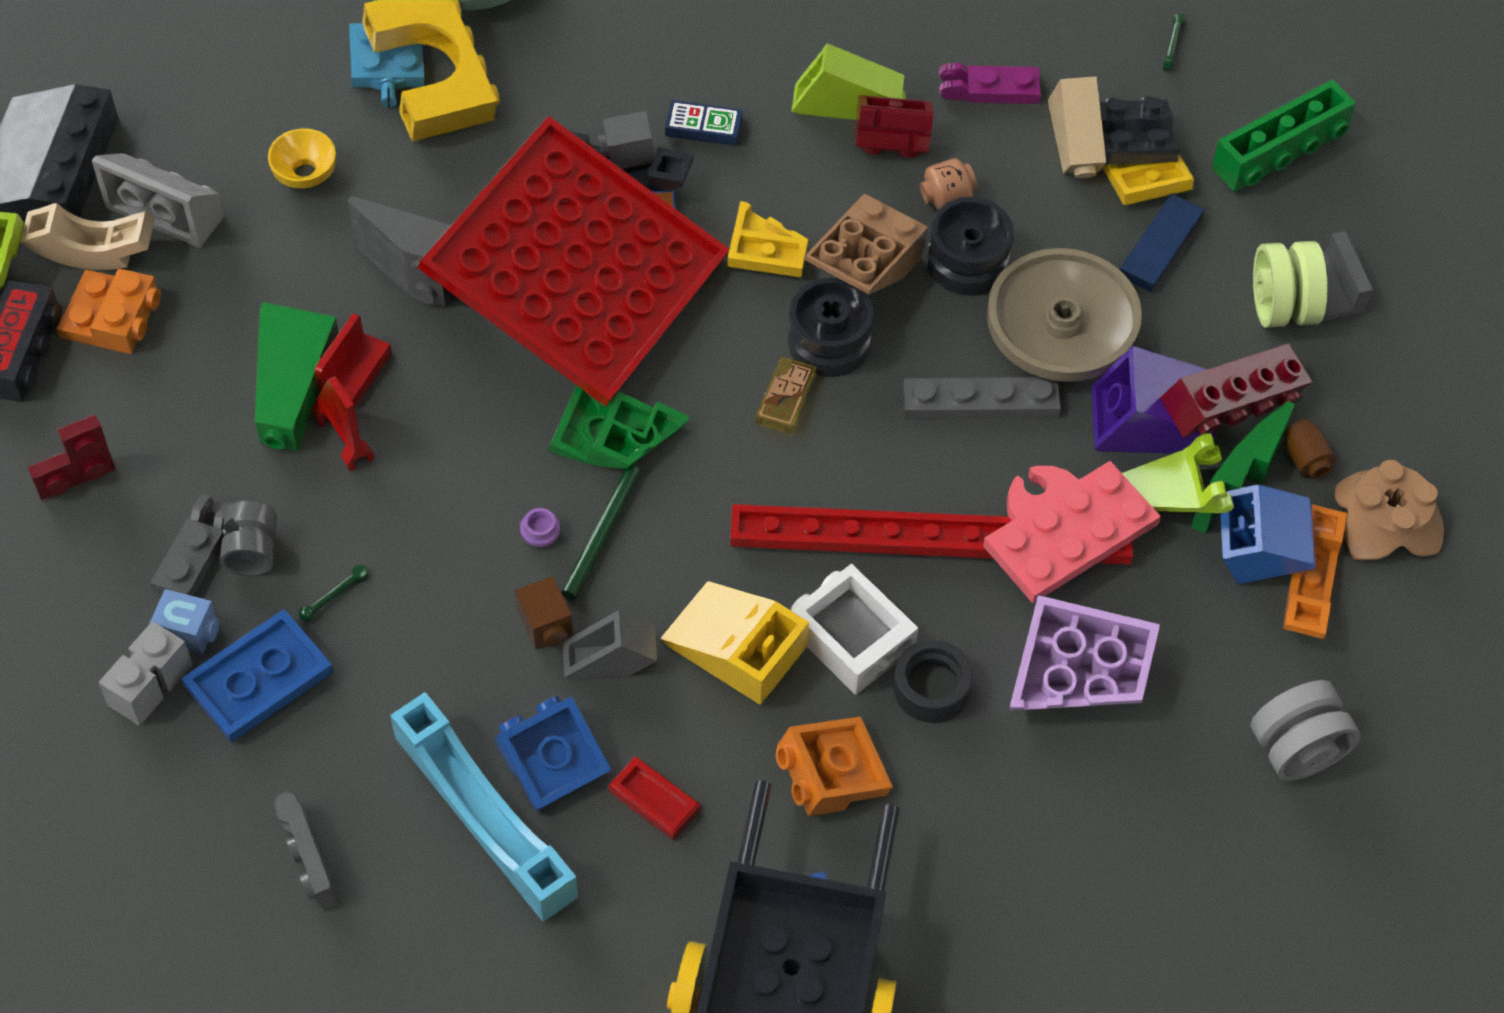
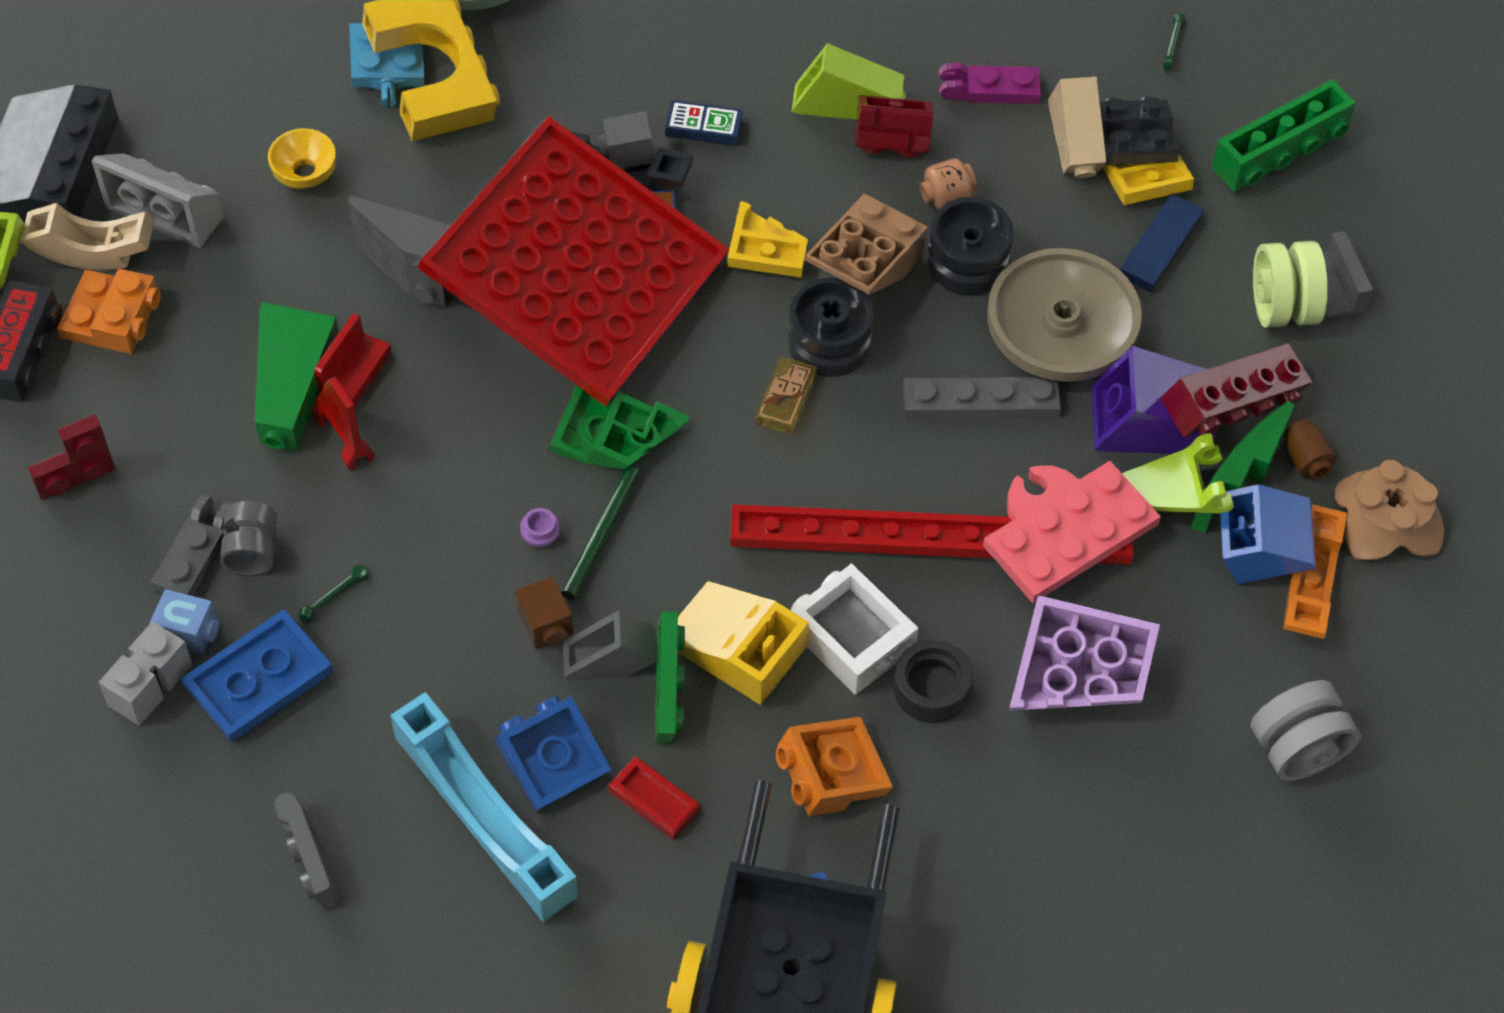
(668, 677): none -> green plate

